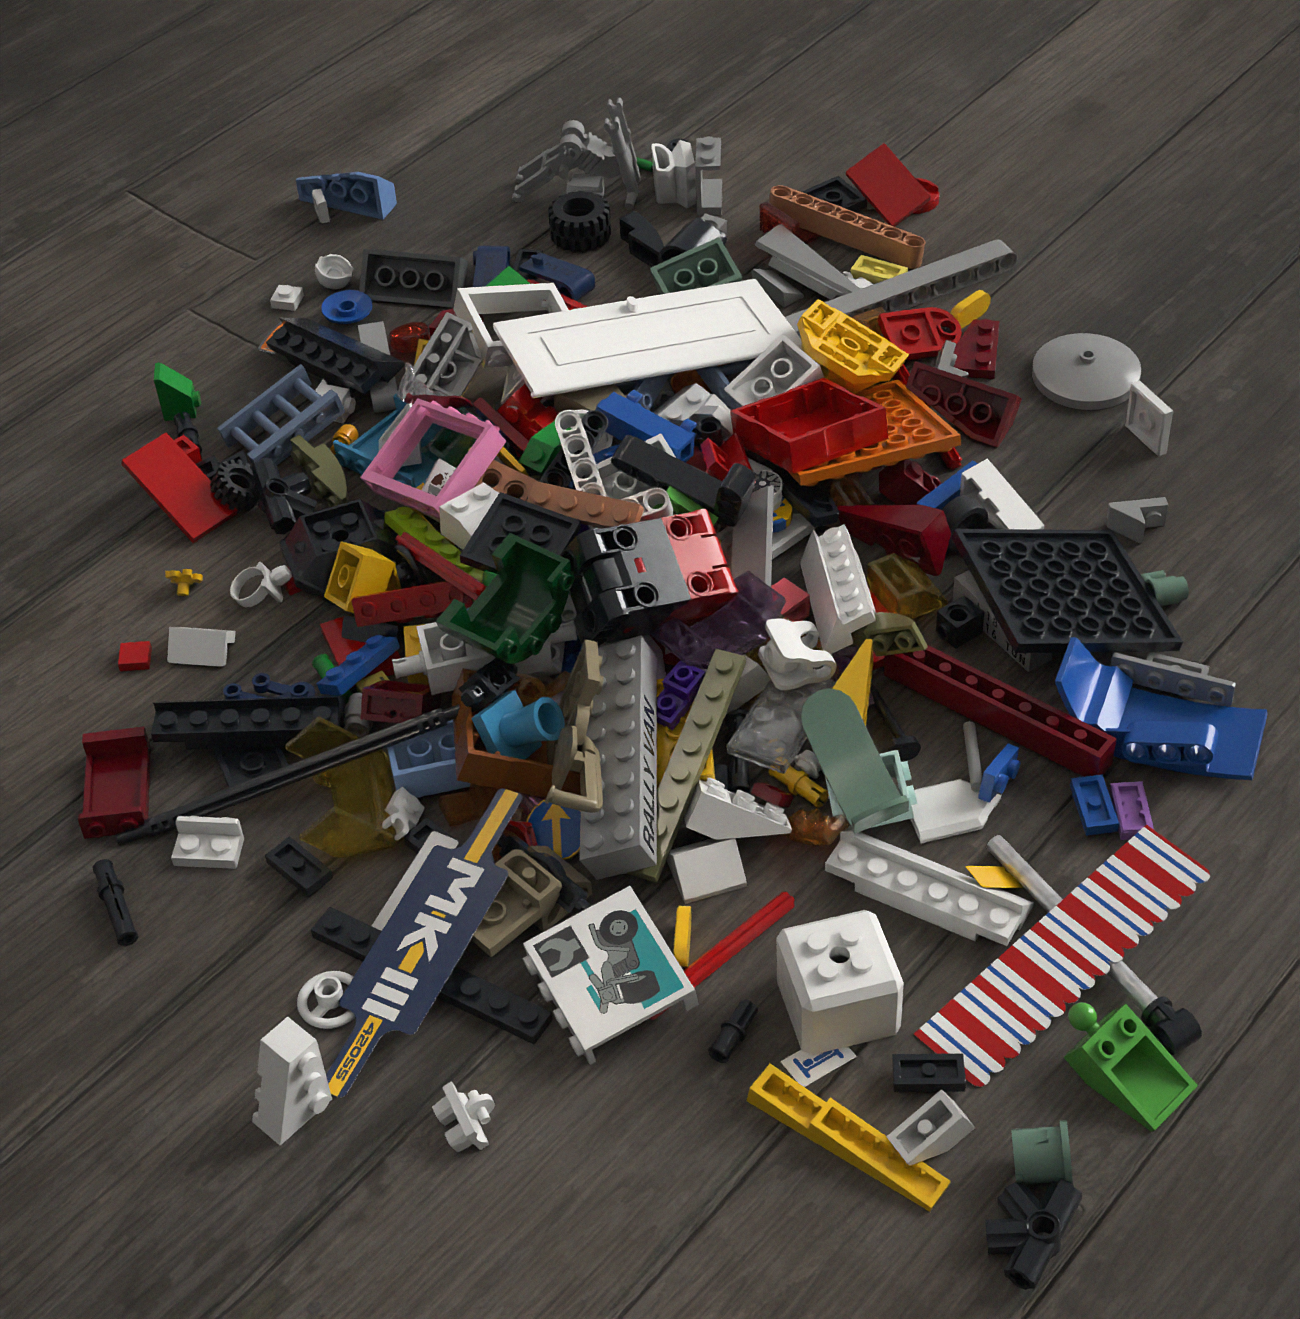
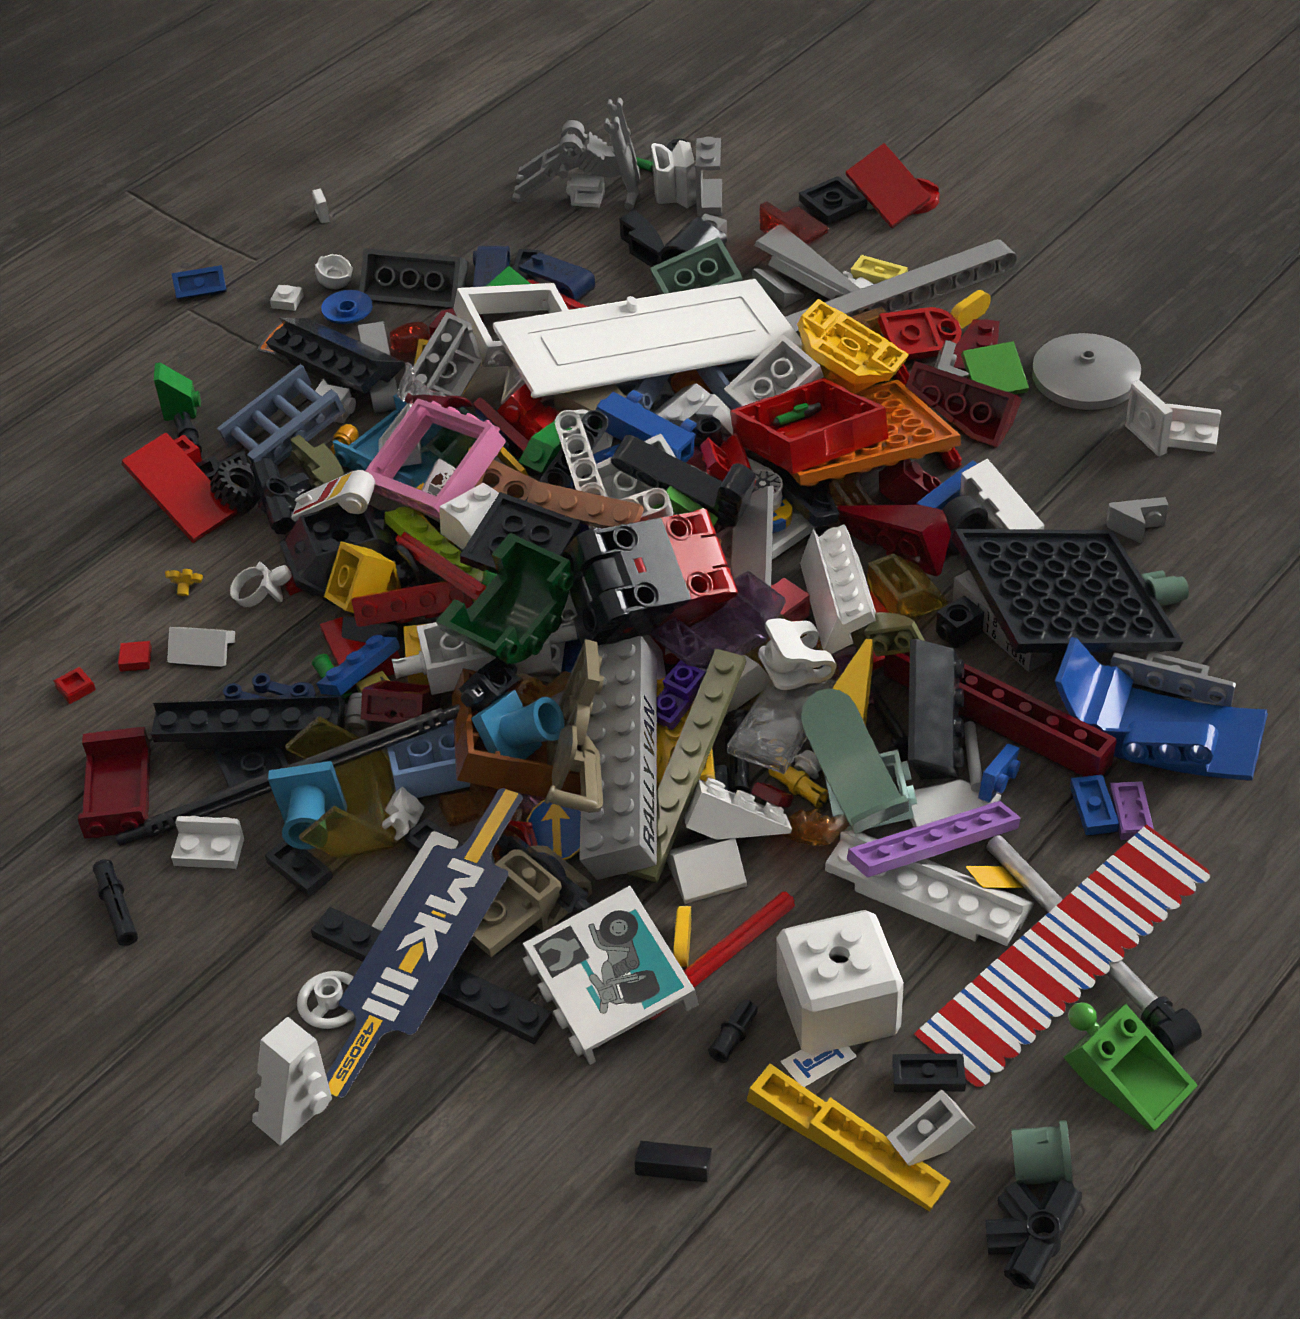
(74, 685): none -> red tile
(199, 282): none -> blue plate
(304, 796): none -> dark azure plant
(350, 491): none -> white door
(351, 192): medium blue wedge -> none
(457, 1106): white hips -> none
(579, 221): black tyre -> none
(673, 1161): none -> black slope
(799, 412): none -> green piece
(849, 227): nougat beam -> none
(932, 838): none -> medium lavender plate
(935, 710): none -> black slope
(996, 367): none -> bright green tile
(1194, 428): none -> white bracket

